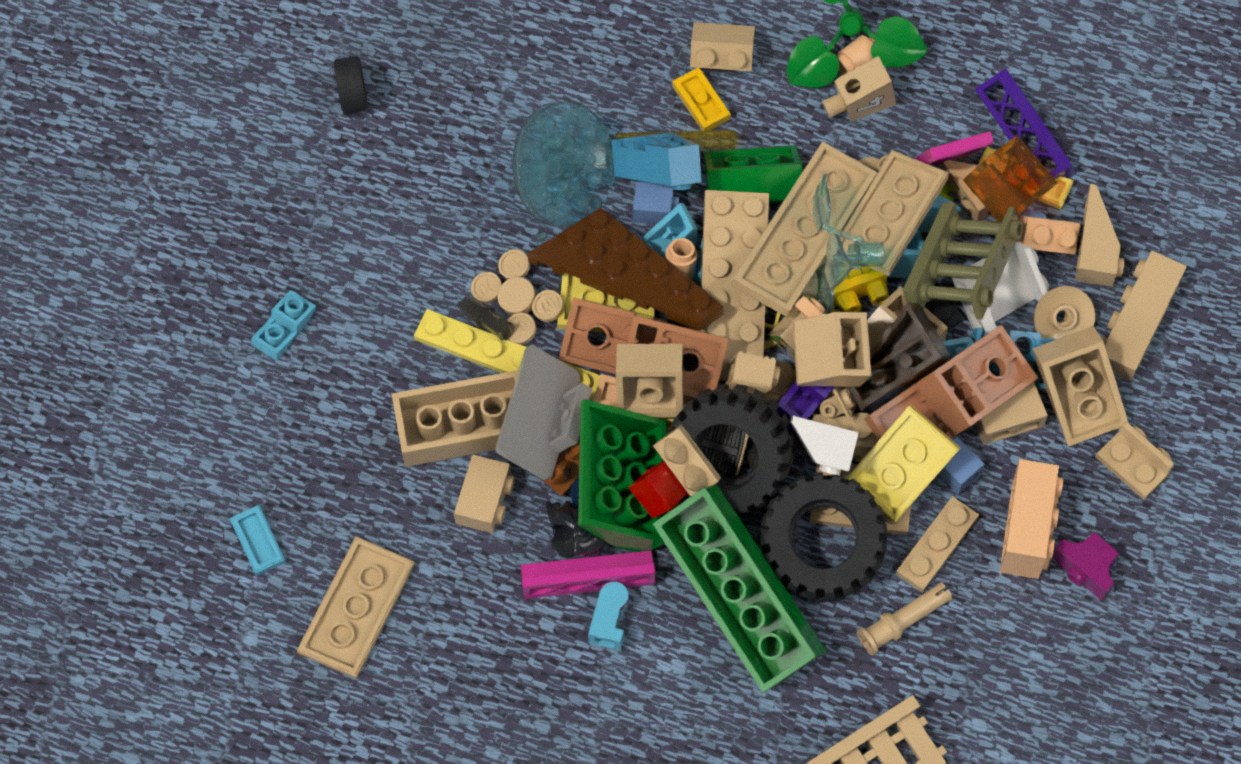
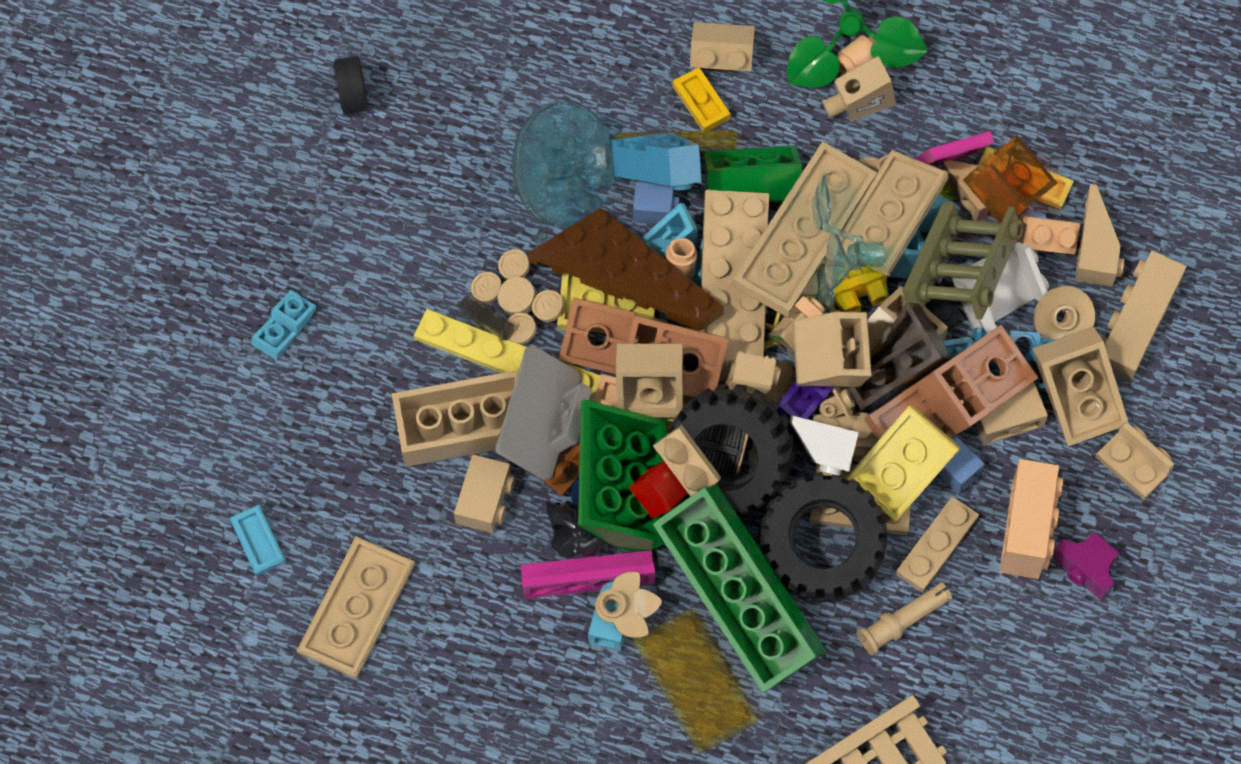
(632, 603): none -> tan plate
(695, 681): none -> clear yellow plate
(1030, 116): dark purple fence -> none

